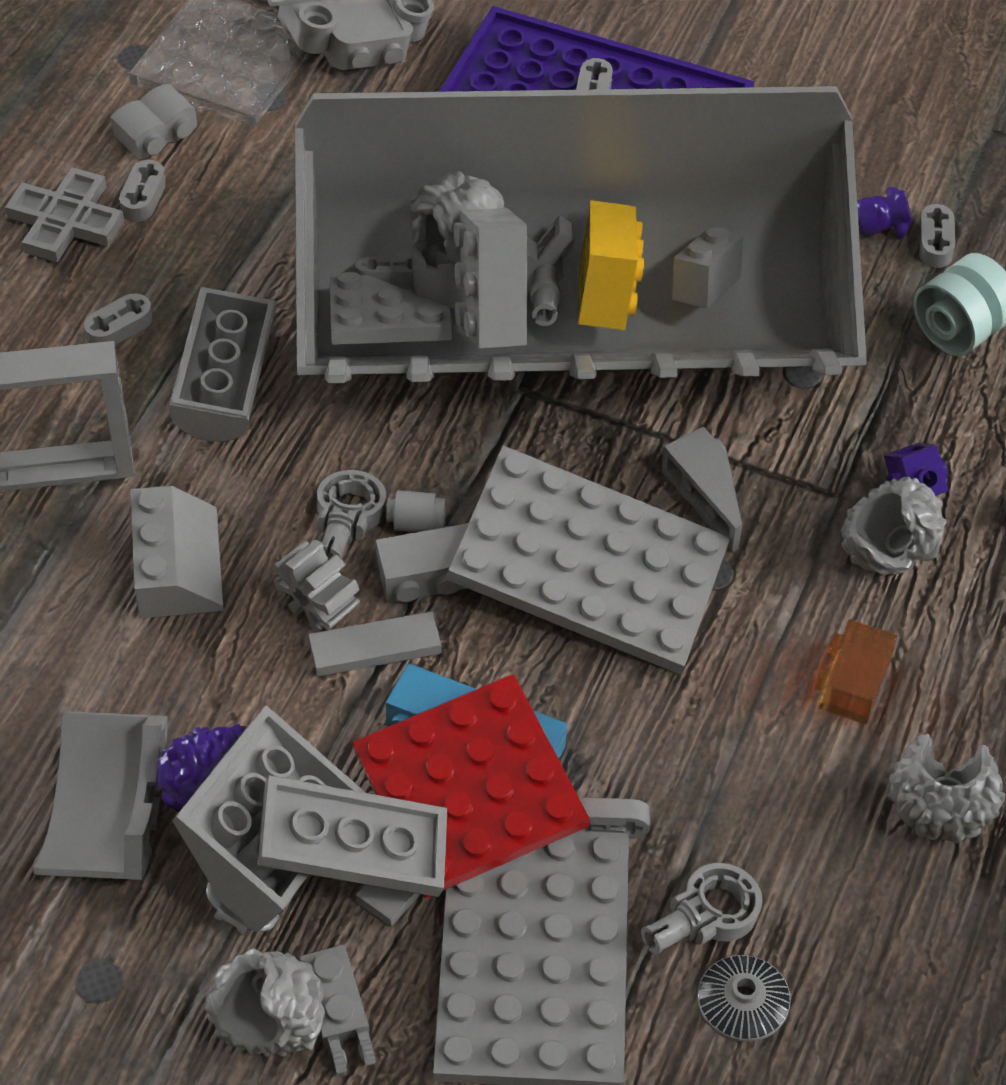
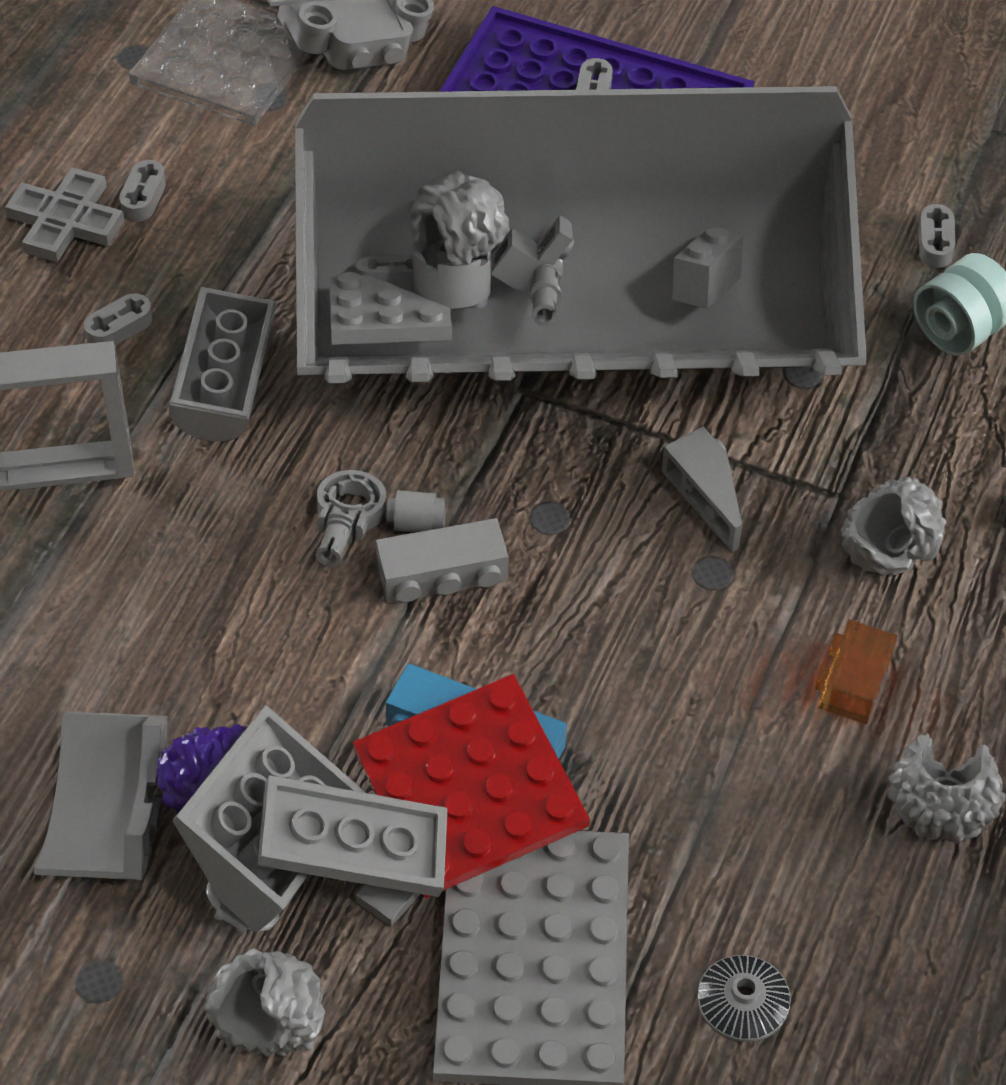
(154, 121): light grey brick -> none
(175, 553): light grey slope -> none
(316, 585): light grey gear -> none
(342, 1006): light grey hinge -> none
(375, 643): light grey tile -> none
(492, 277): light grey brick -> none
(589, 559): light grey plate -> none
(609, 265): yellow brick -> none
(617, 816): light grey beam -> none
(695, 916): light grey pin -> none
(882, 212): dark purple animal -> none
(918, 462): dark purple brick -> none

